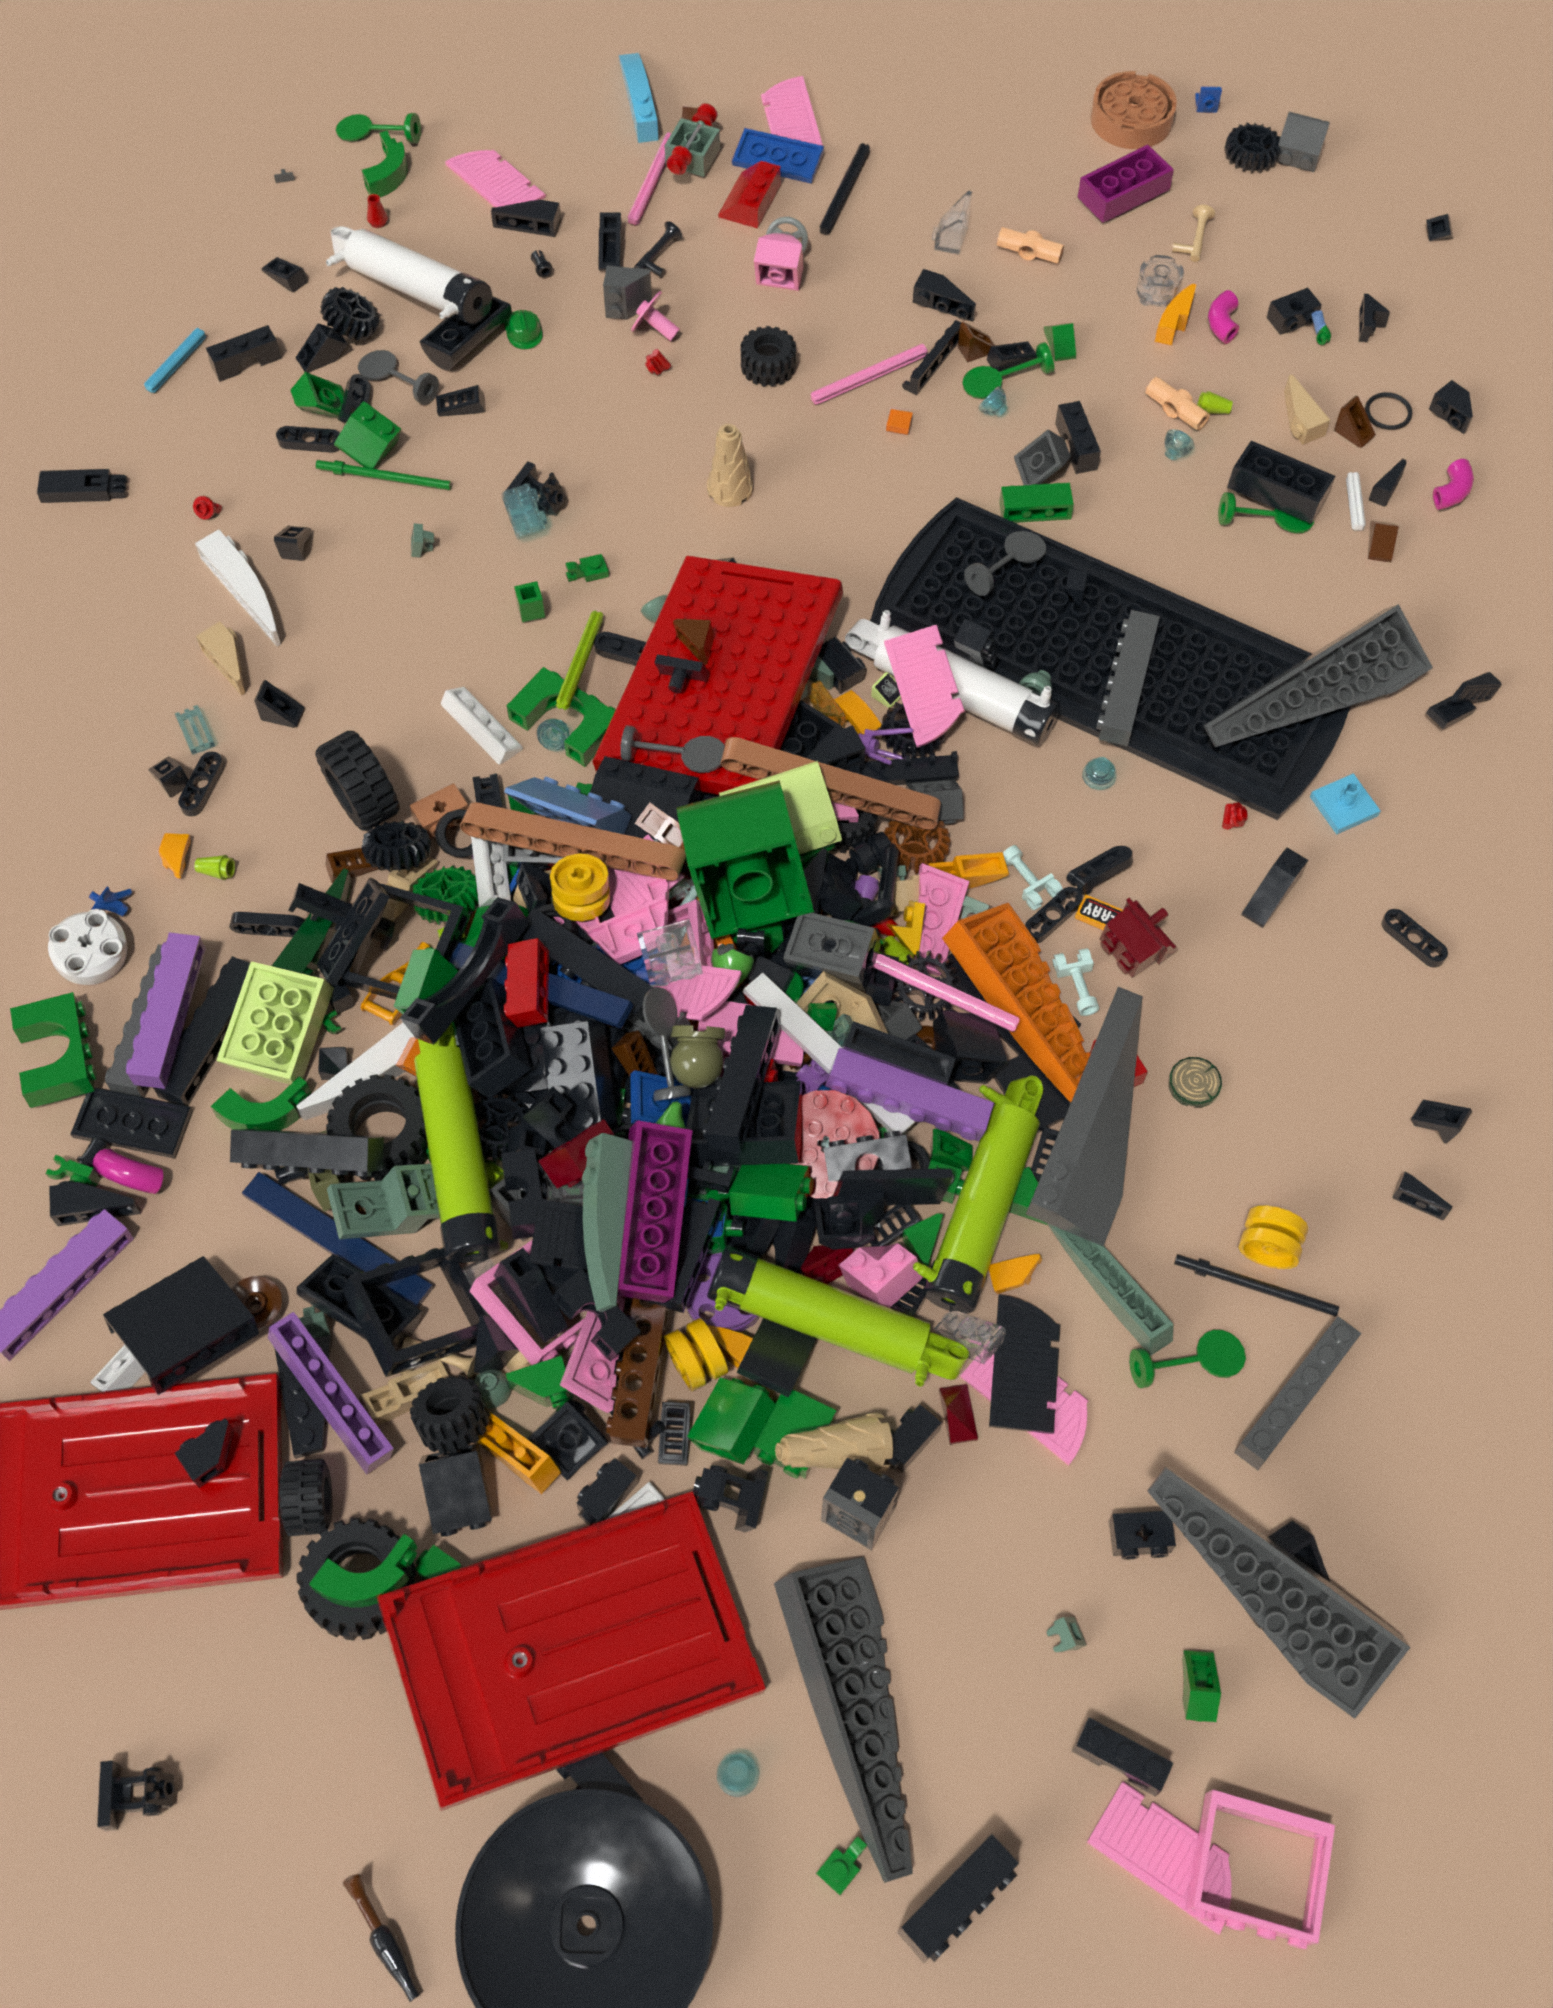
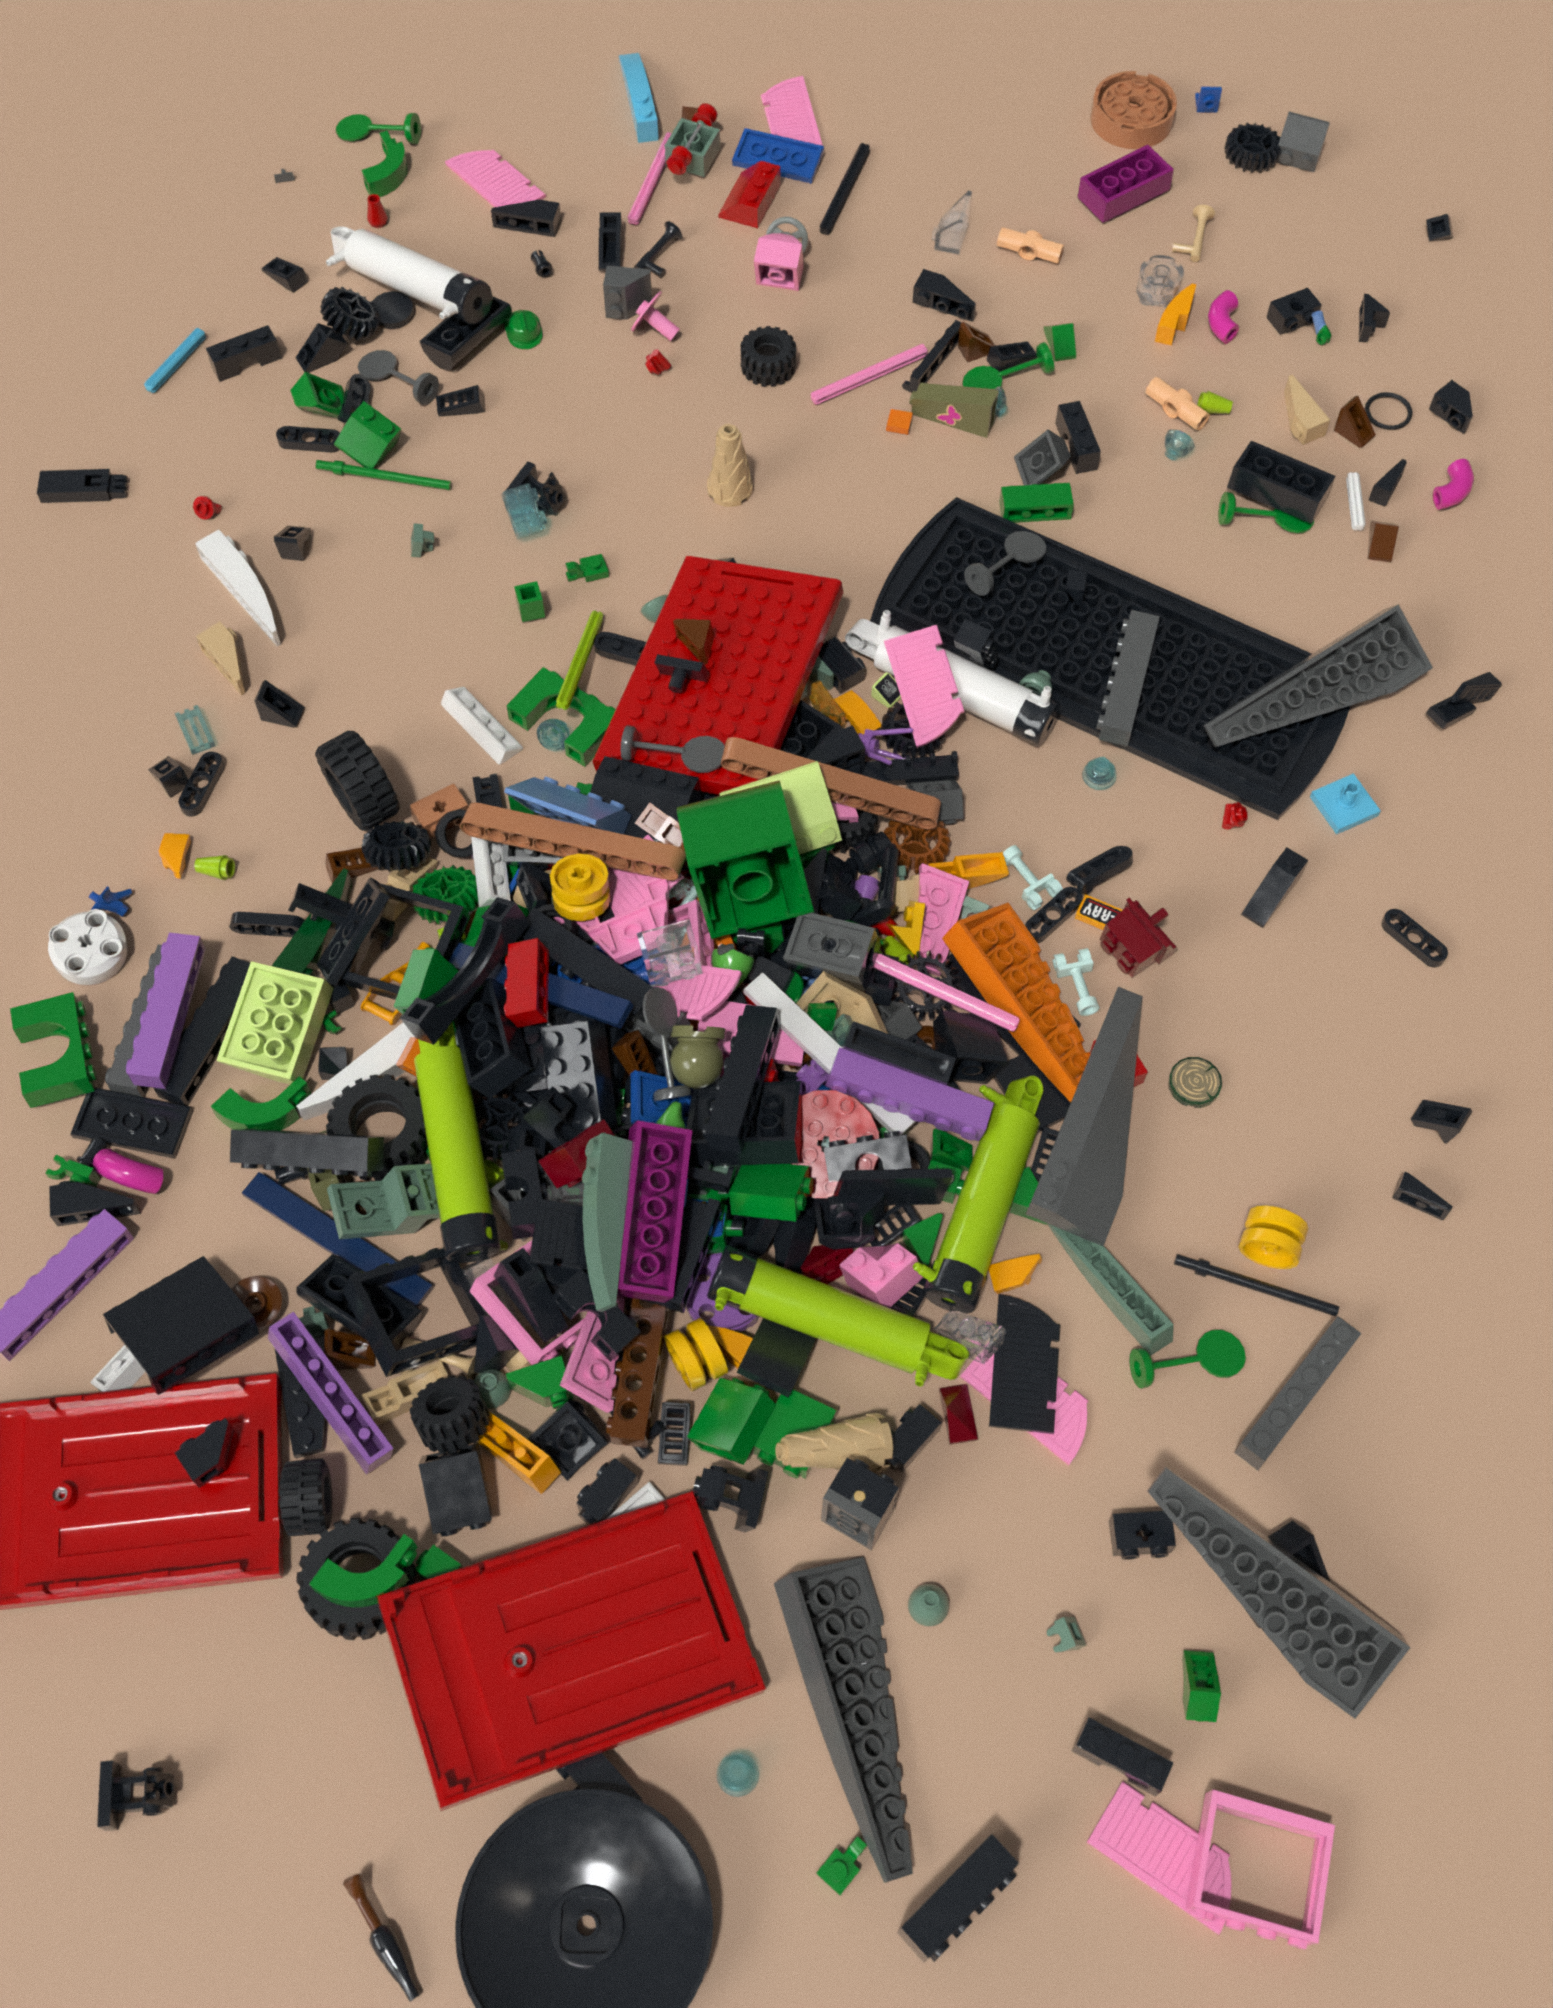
(347, 1351): none -> reddish brown slope
(394, 309): none -> black tile
(928, 1605): none -> sand green brick
(956, 406): none -> olive slope

